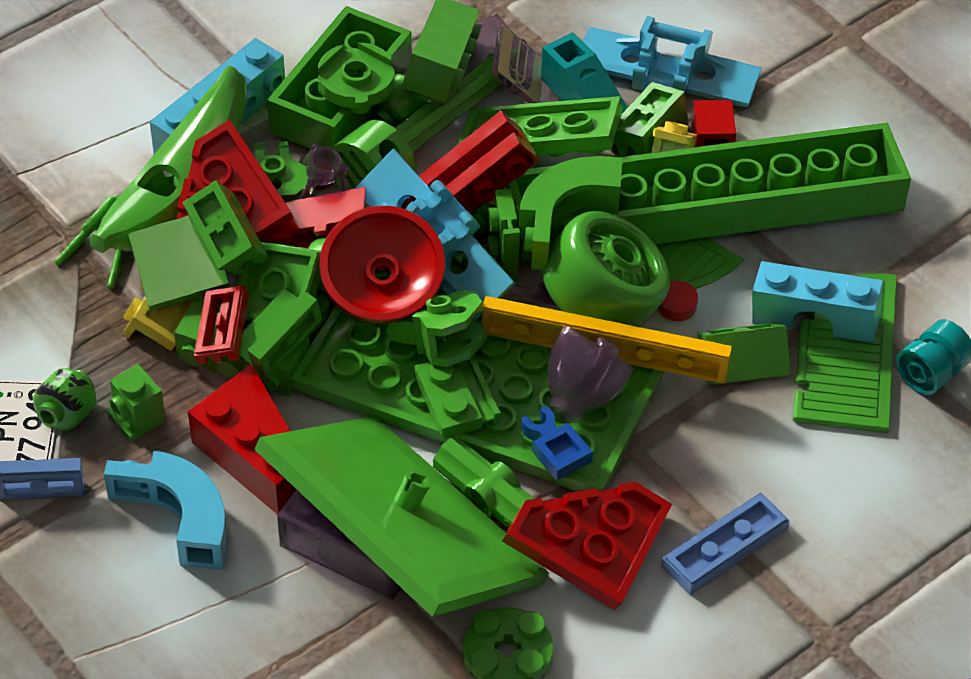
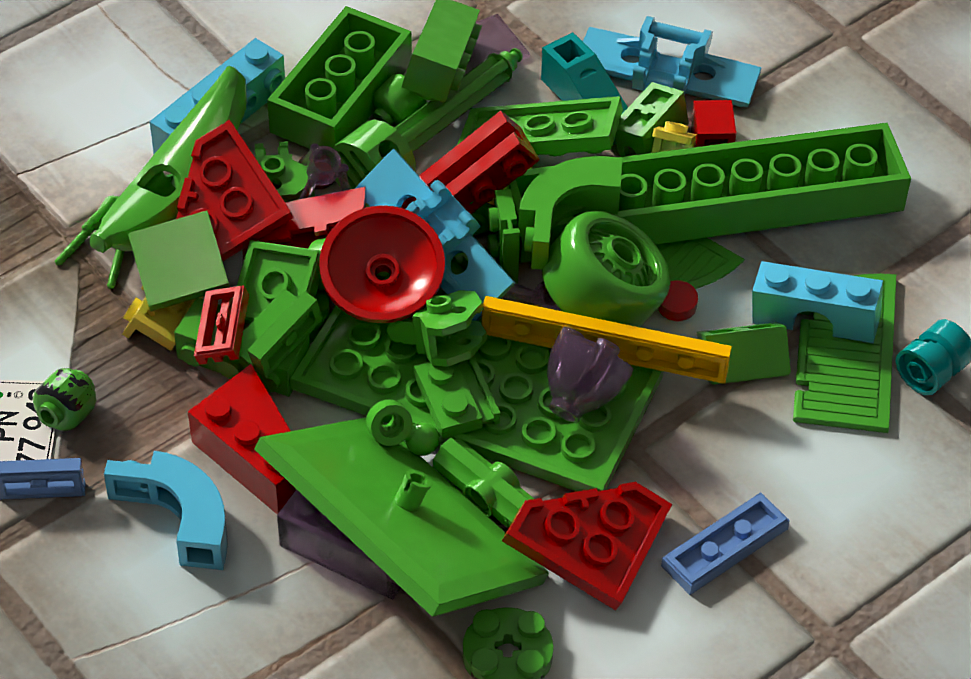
(136, 403): bright green brick -> none
(224, 228): bright green hinge -> none
(360, 92): bright green plate -> none
(420, 437): none -> bright green plate
(517, 66): piece -> none
(556, 448): blue plate -> none

